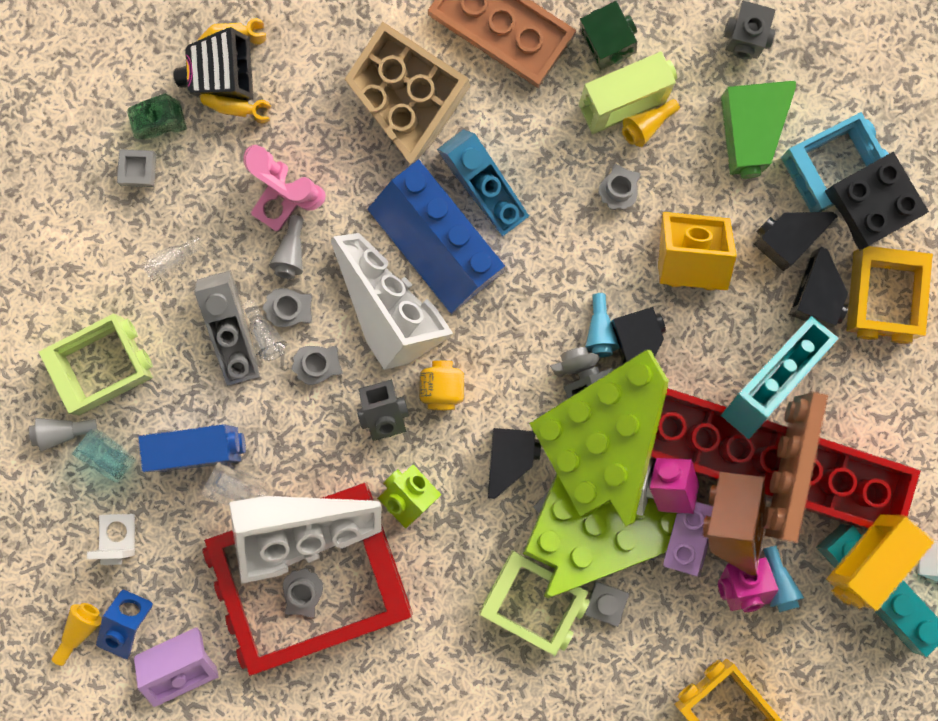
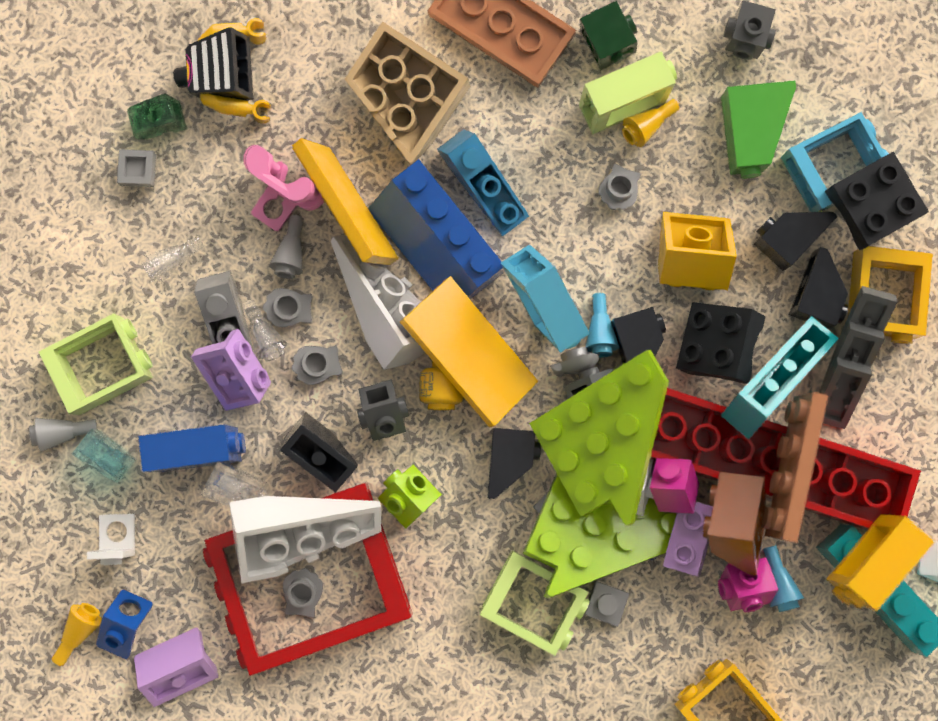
(232, 371): none -> lavender bracket
(318, 452): none -> black slope
(345, 202): none -> yellow tile
(469, 351): none -> yellow tile
(545, 298): none -> medium azure window
(720, 342): none -> black brick
(855, 353): none -> dark grey slope

